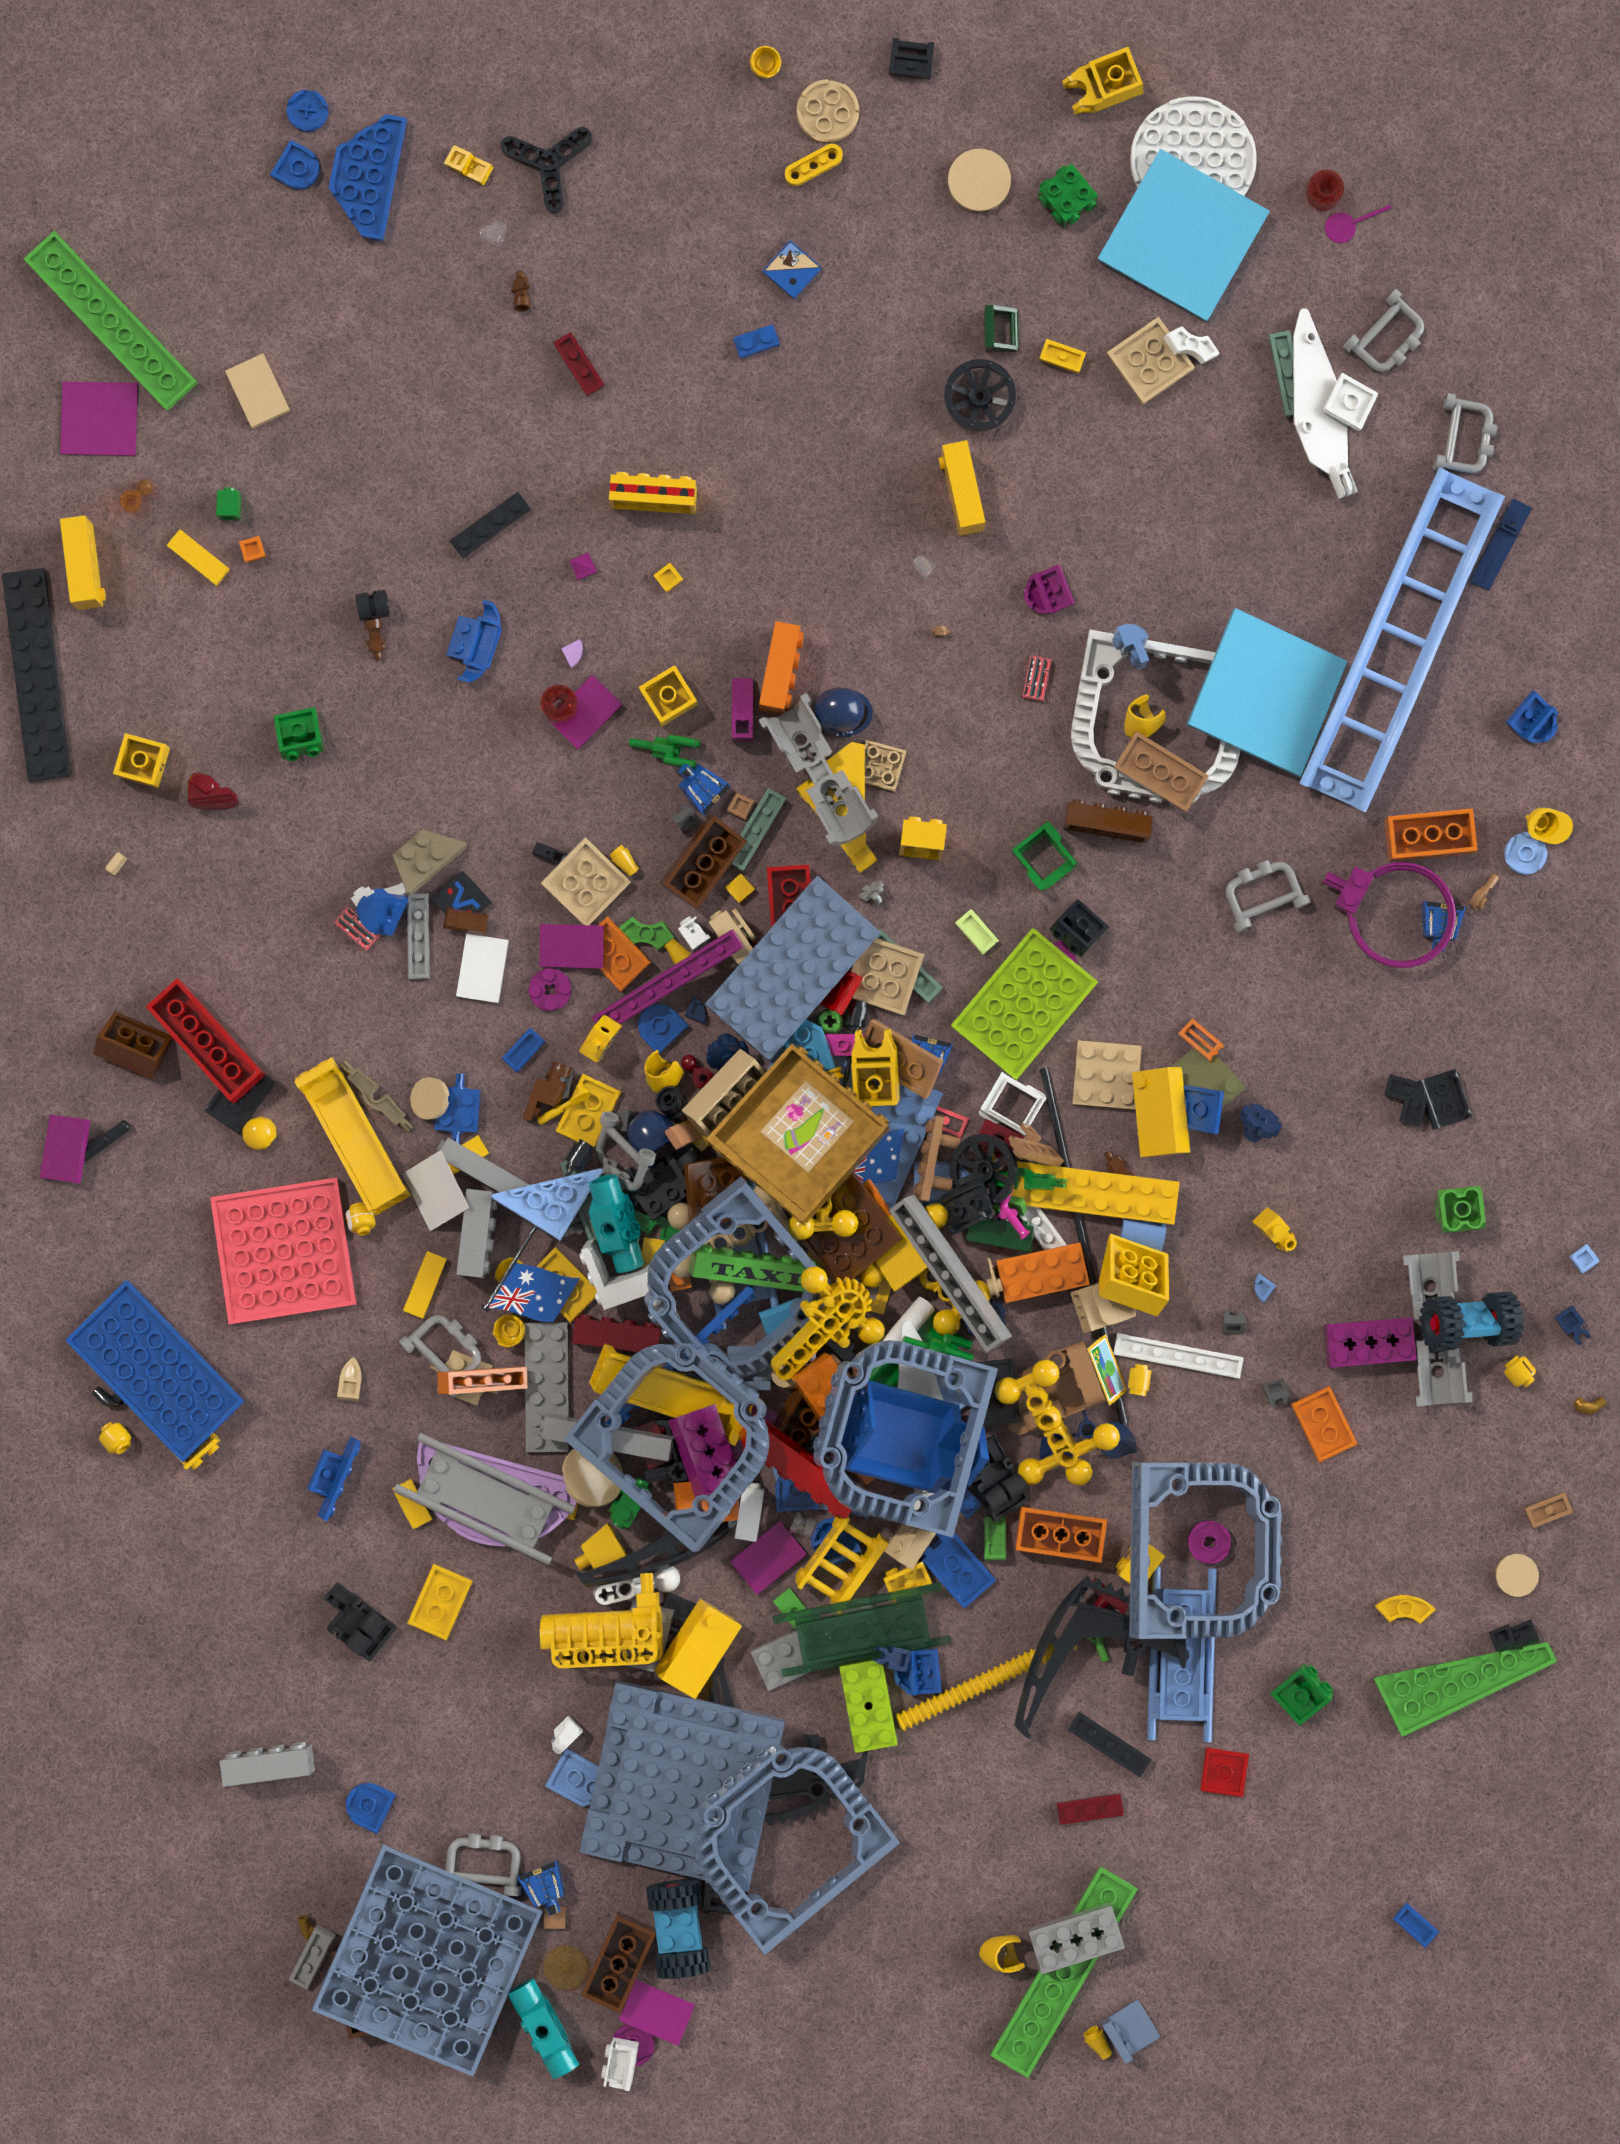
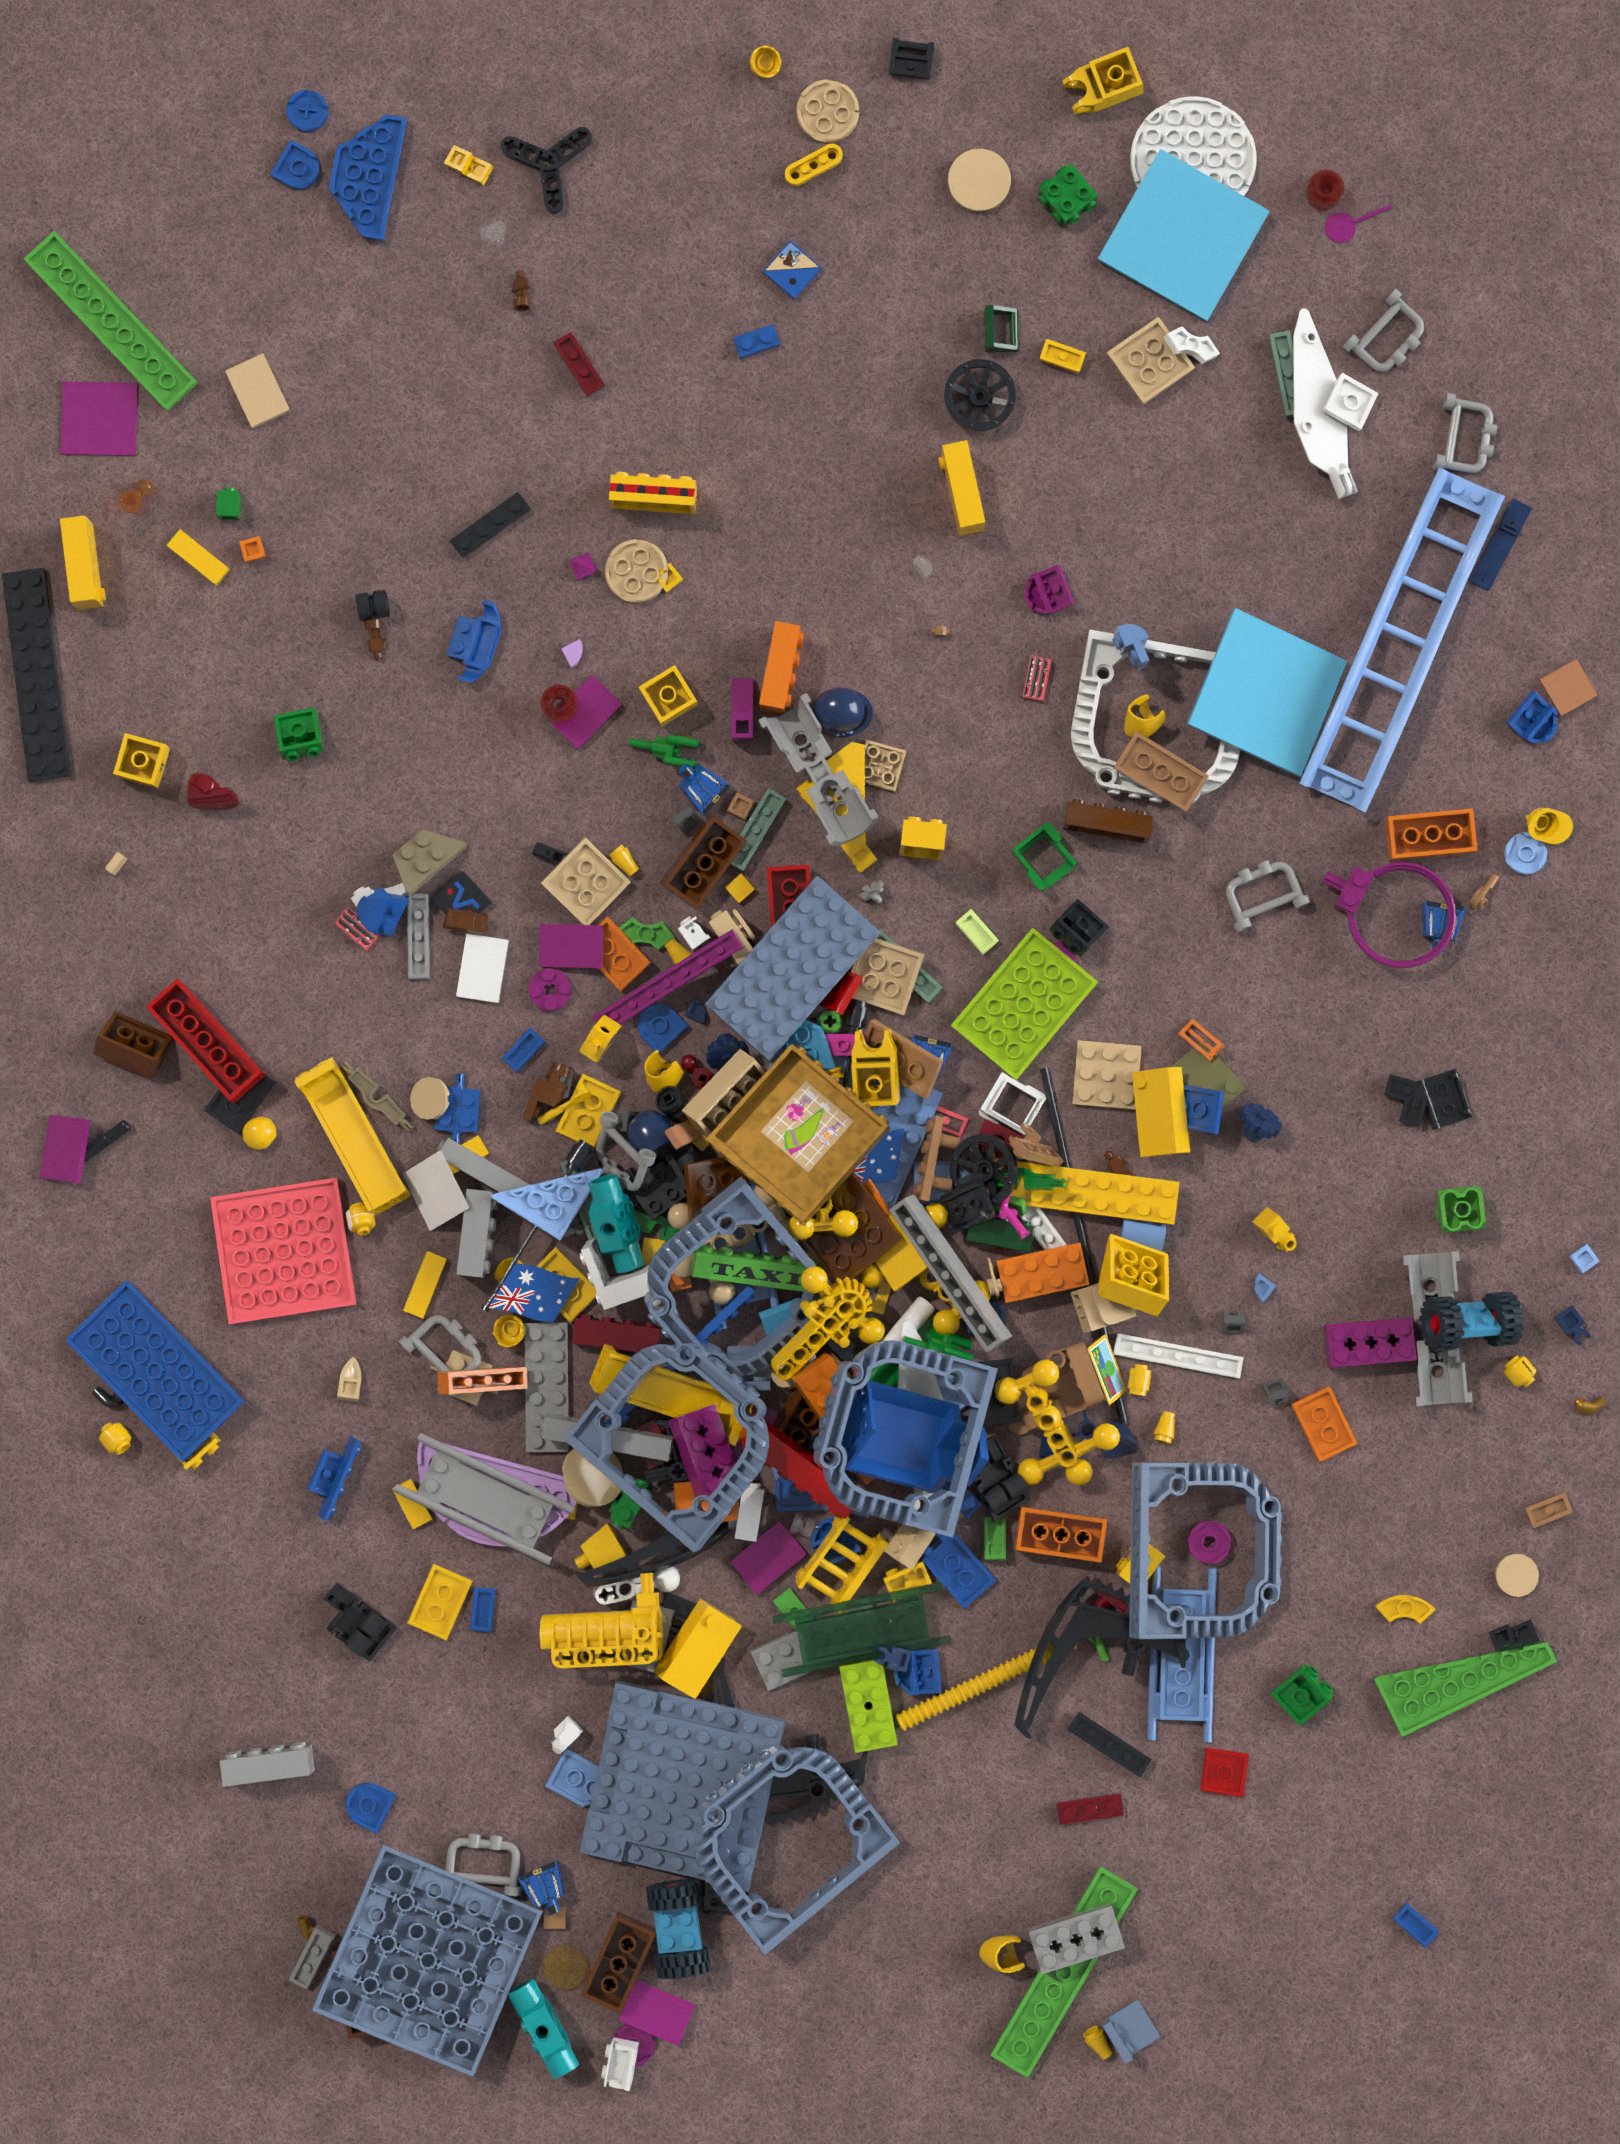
(482, 1609): none -> blue tile
(632, 568): none -> tan tile
(1165, 1428): none -> yellow cone
(1568, 687): none -> nougat tile

